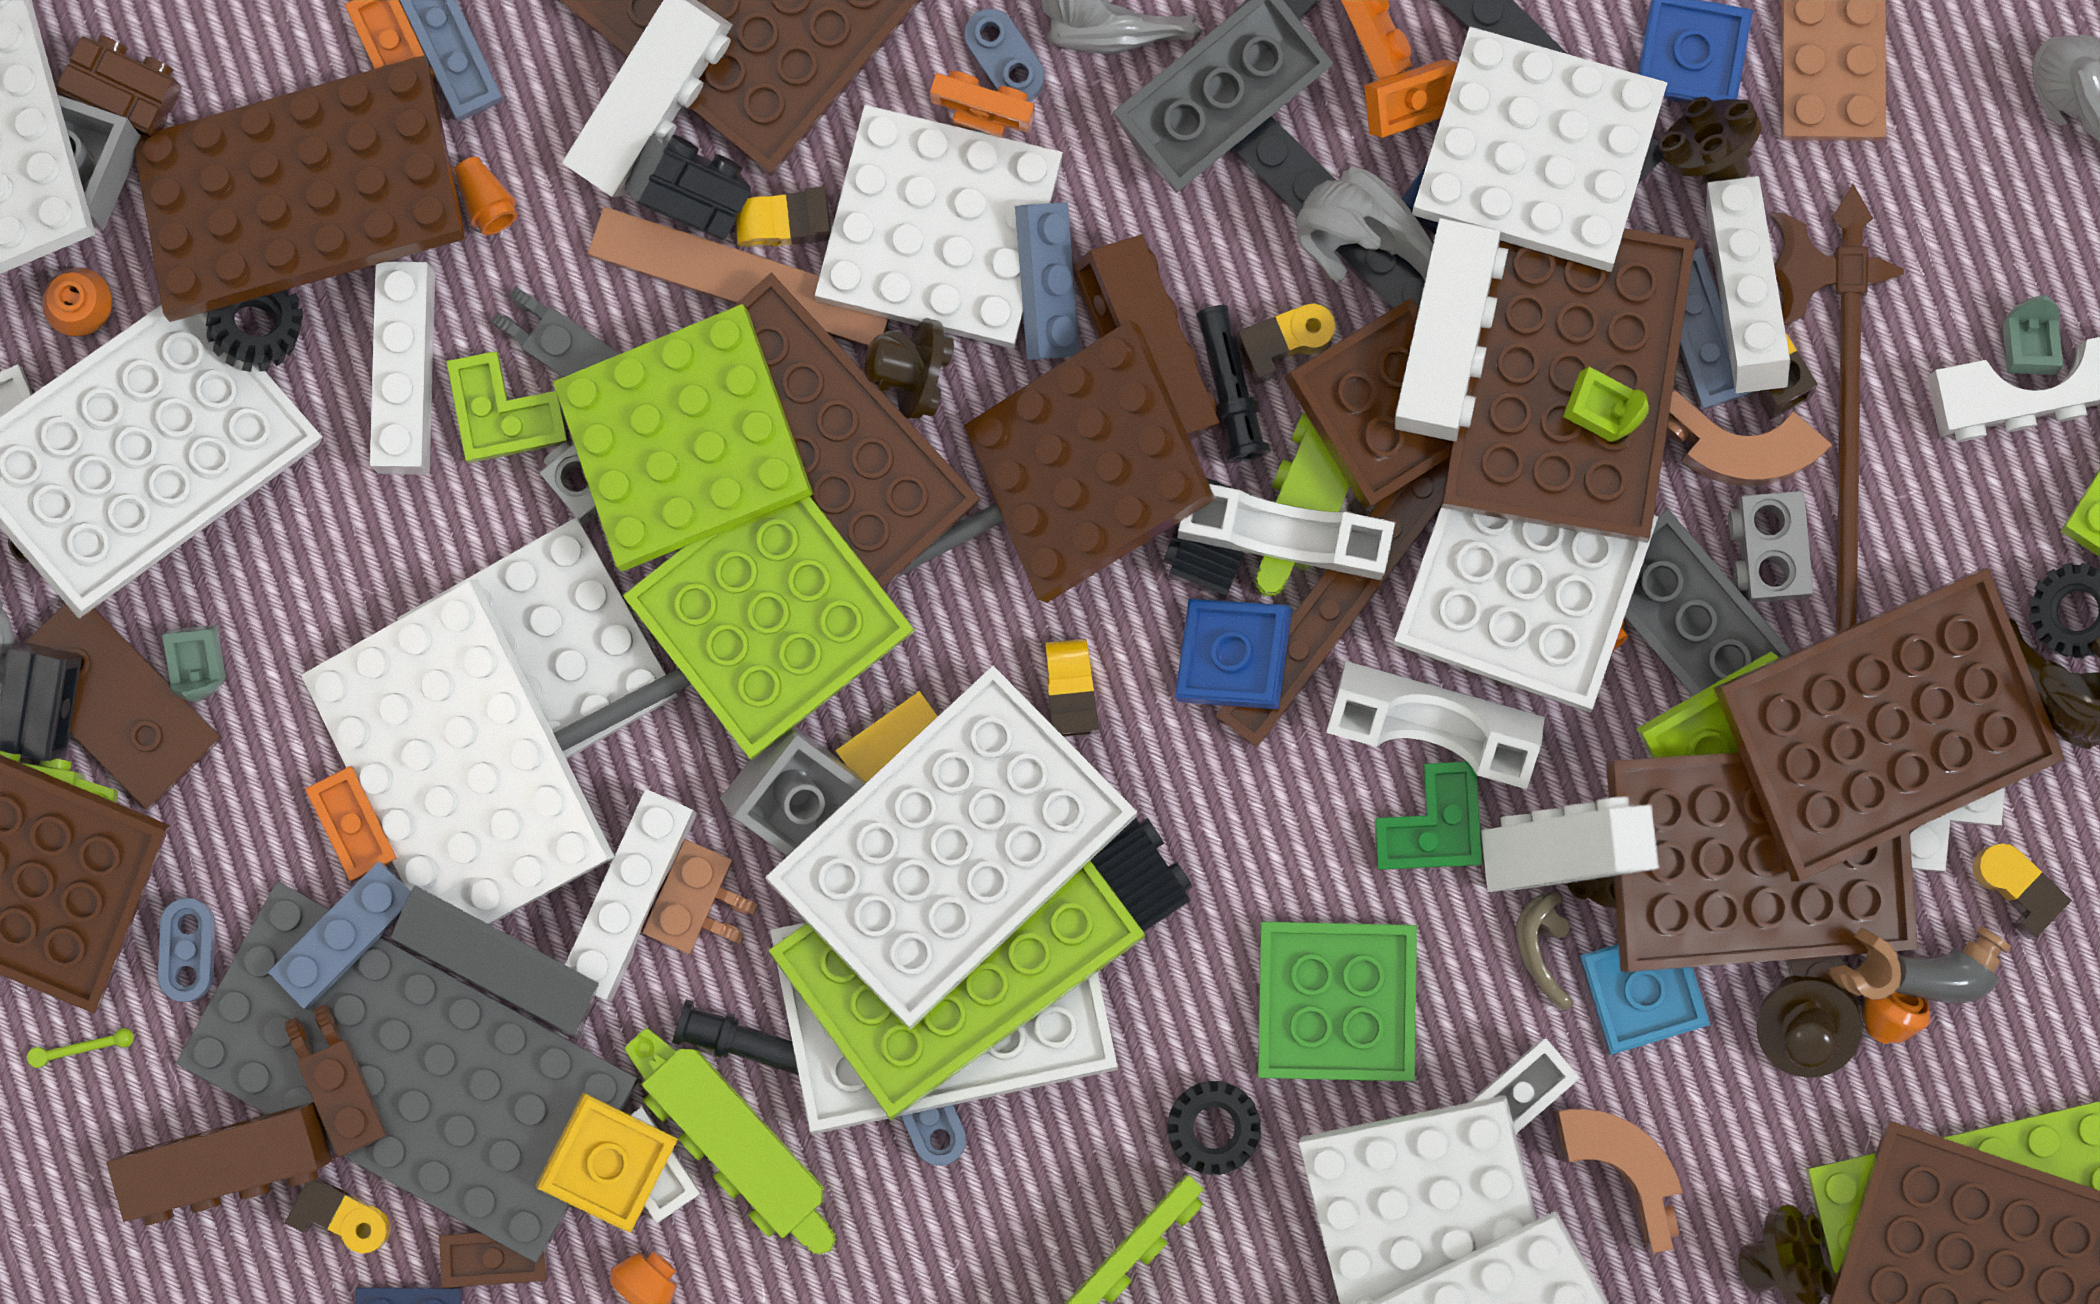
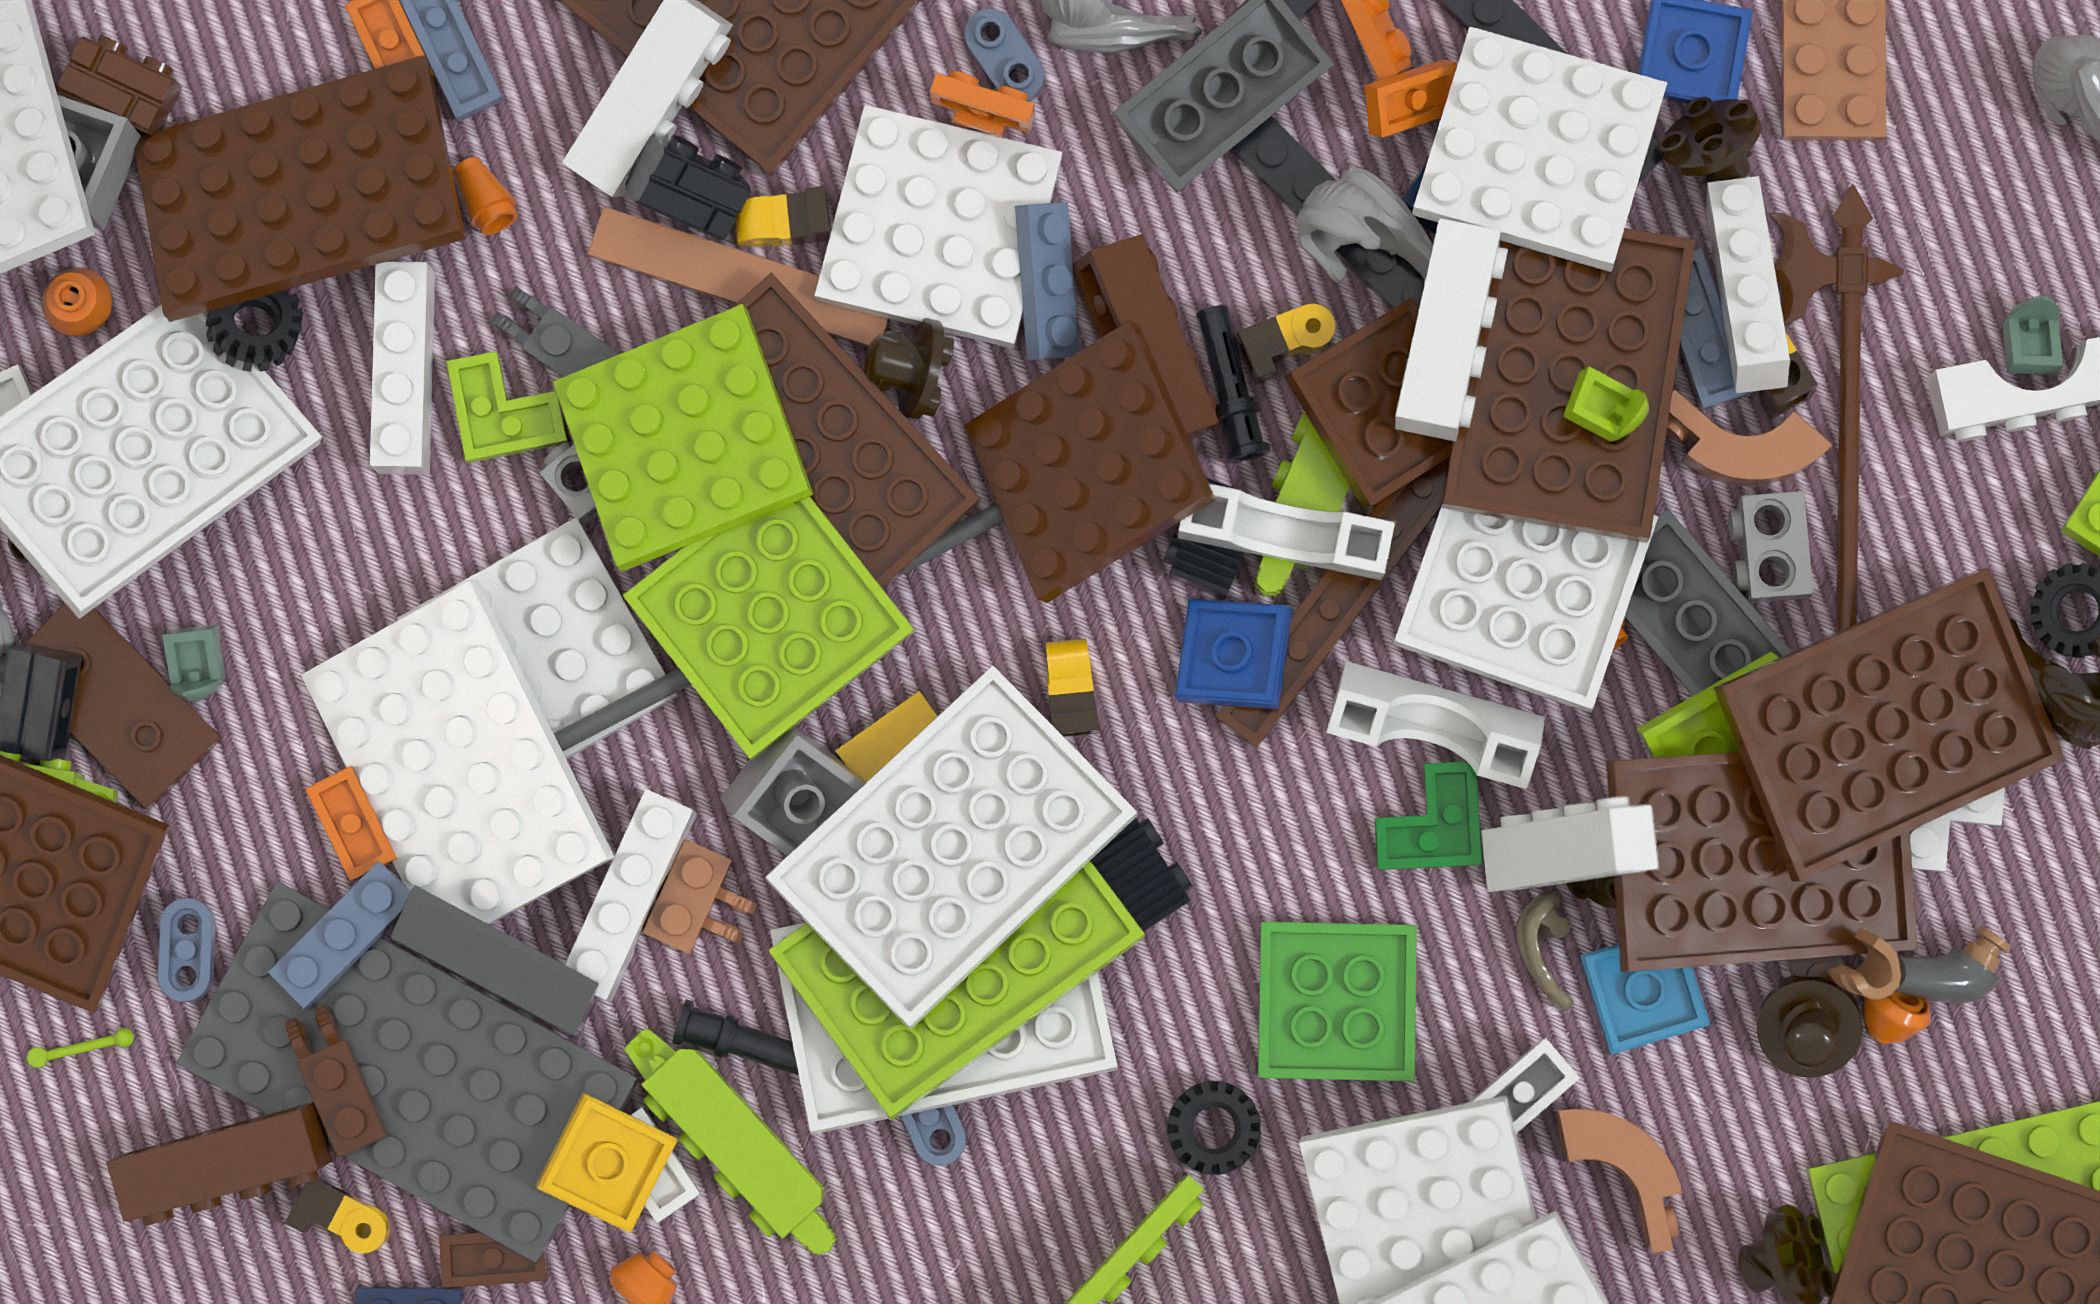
(2022, 885): leg -> none

